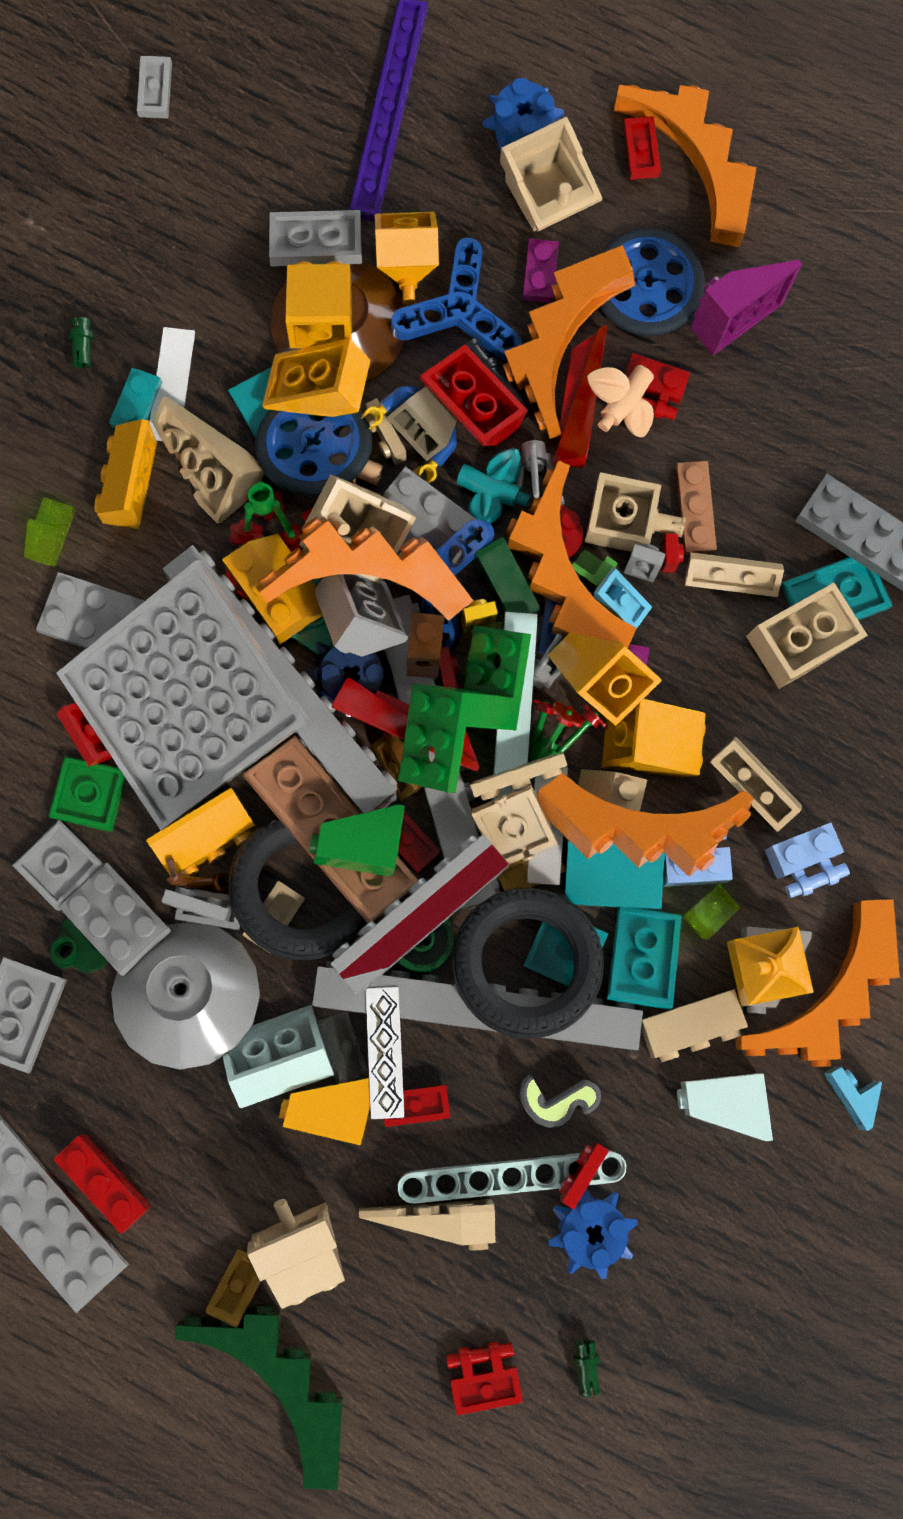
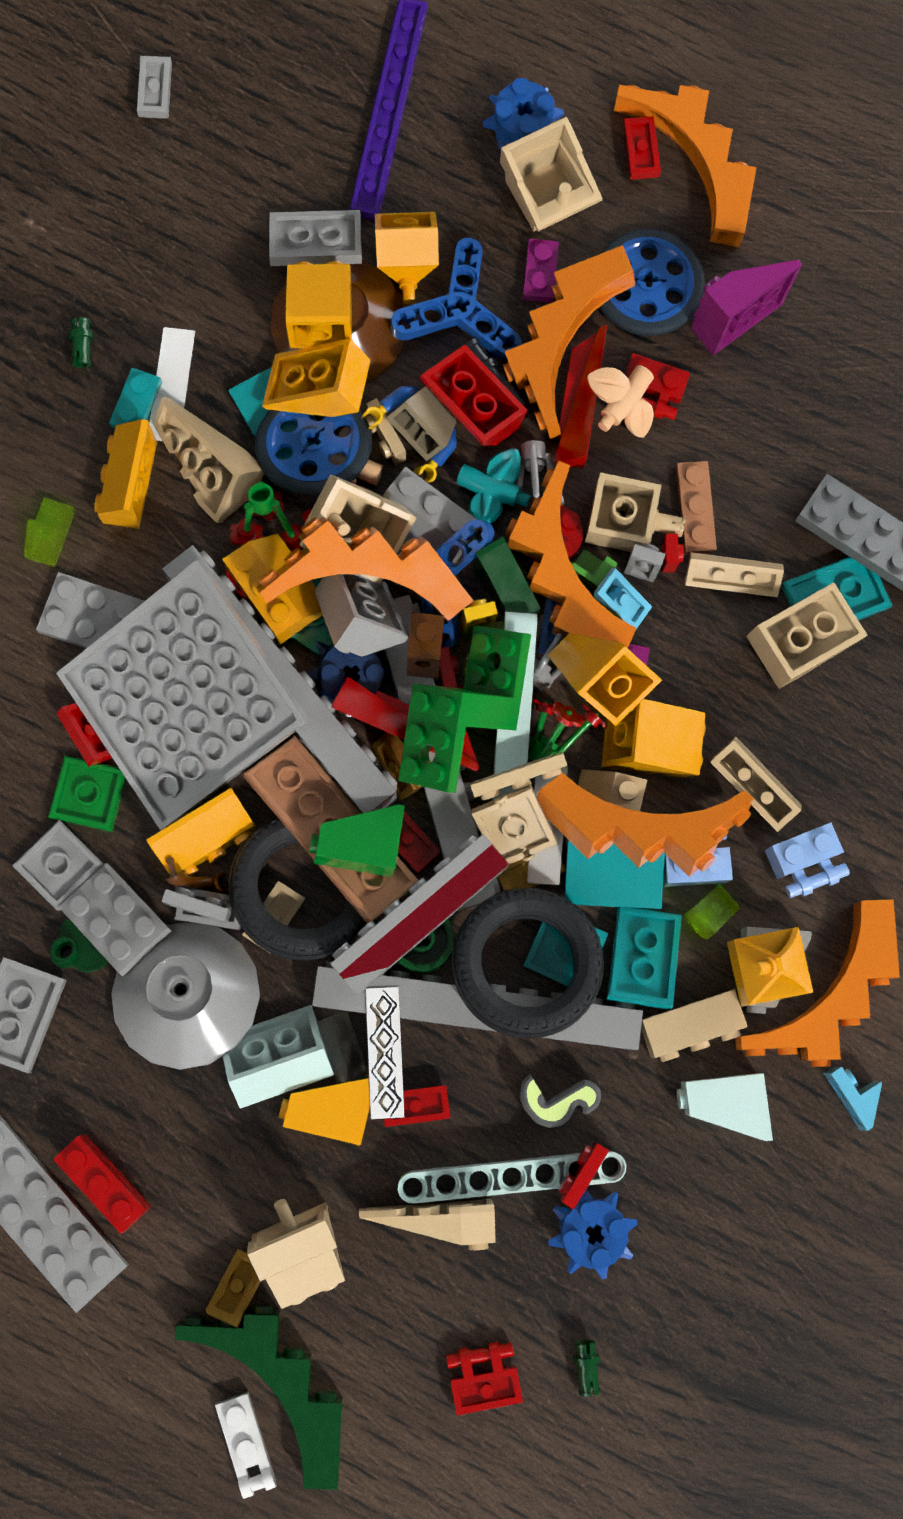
(245, 1443): none -> white plate

